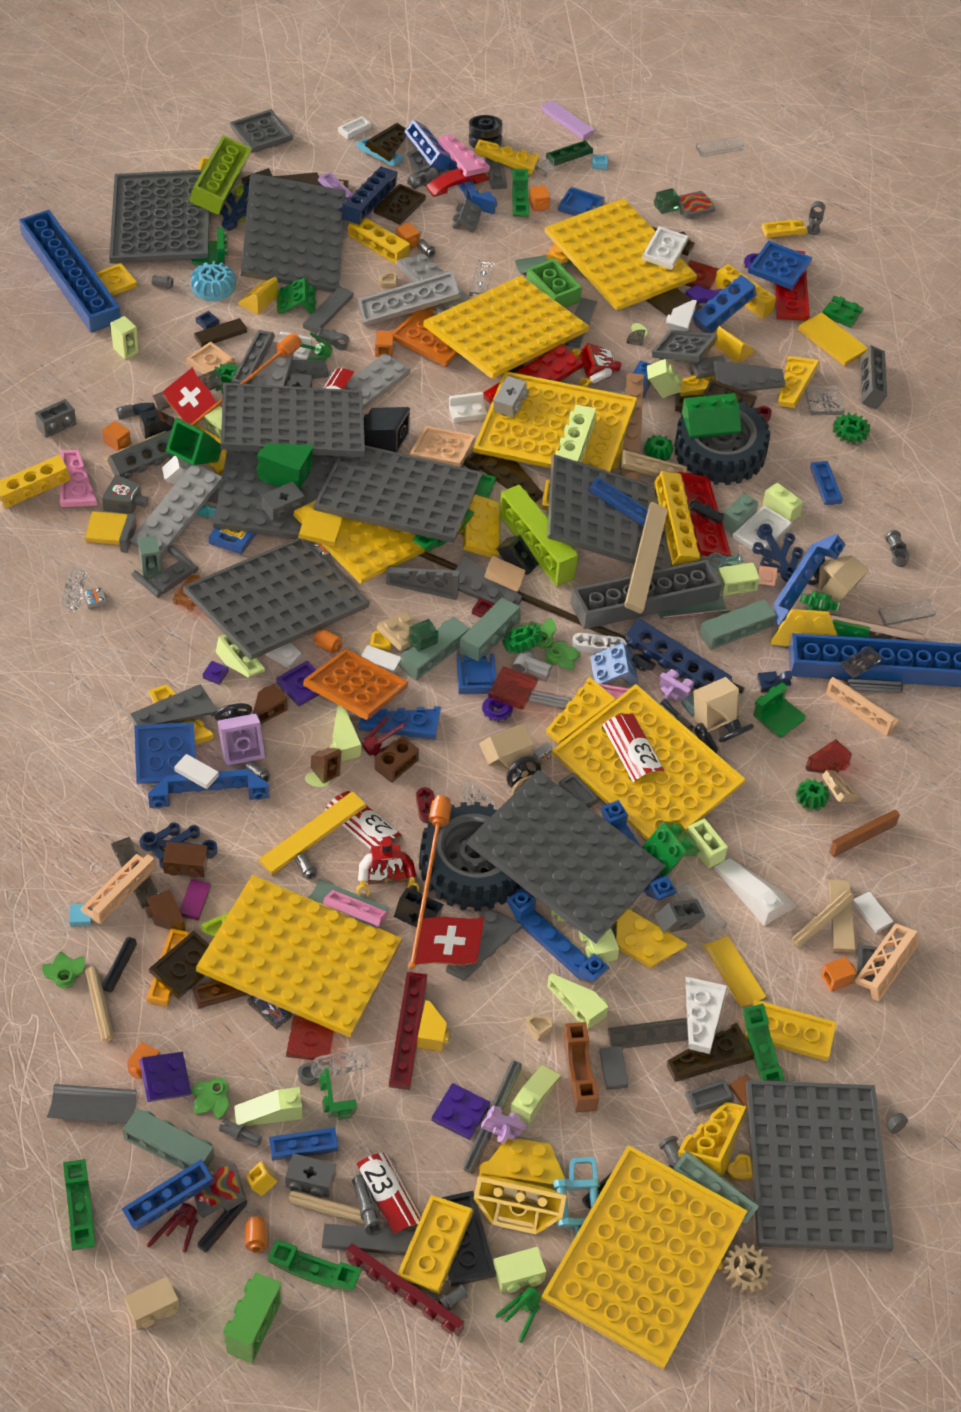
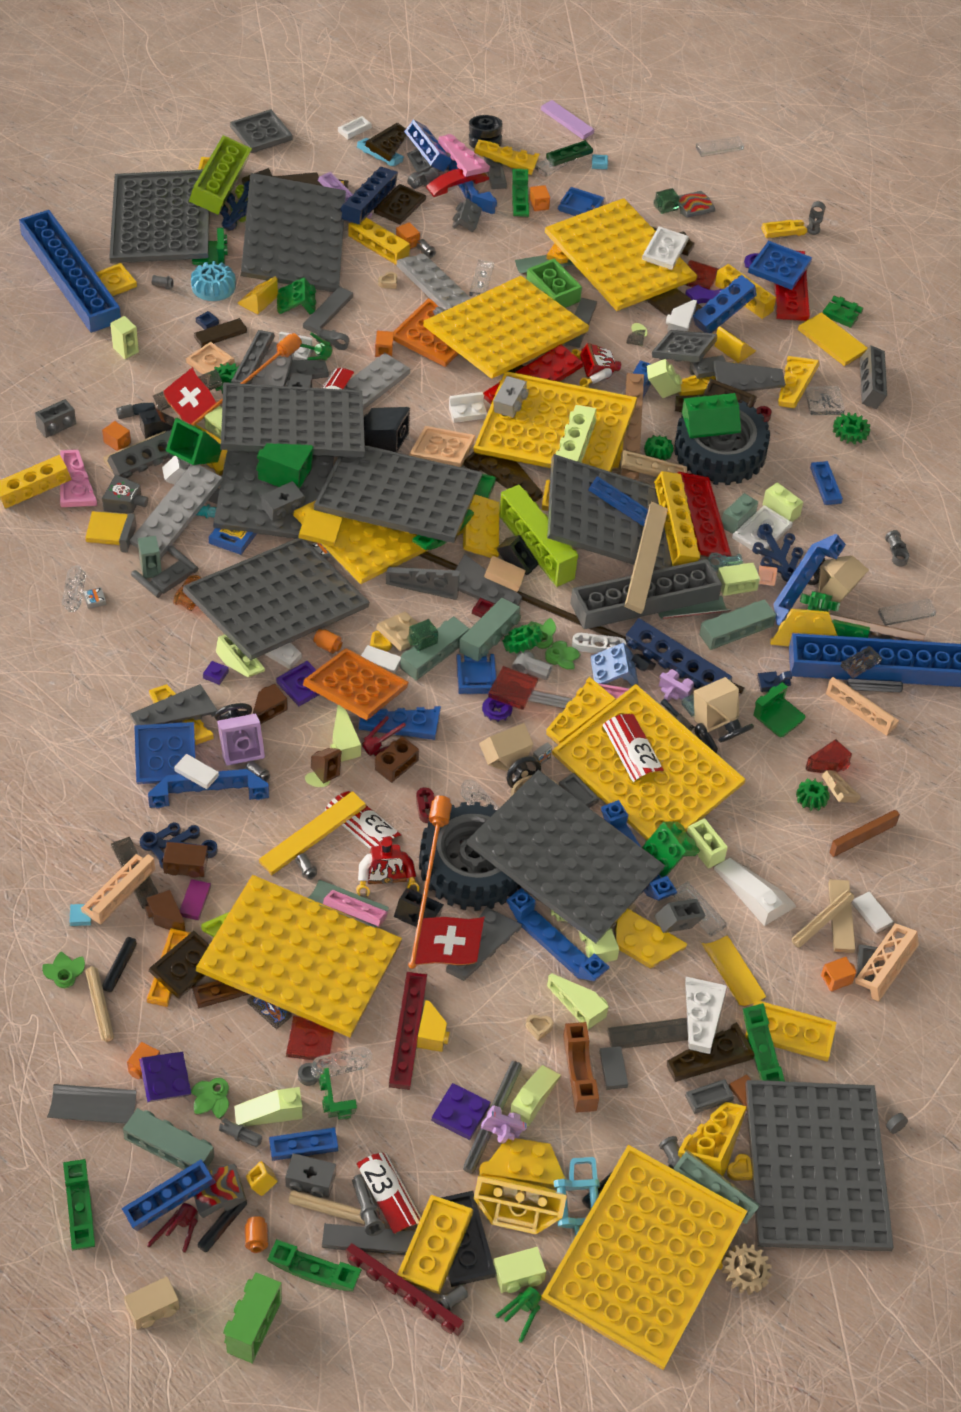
(408, 298): light grey plate -> none
(706, 511): black pin -> none

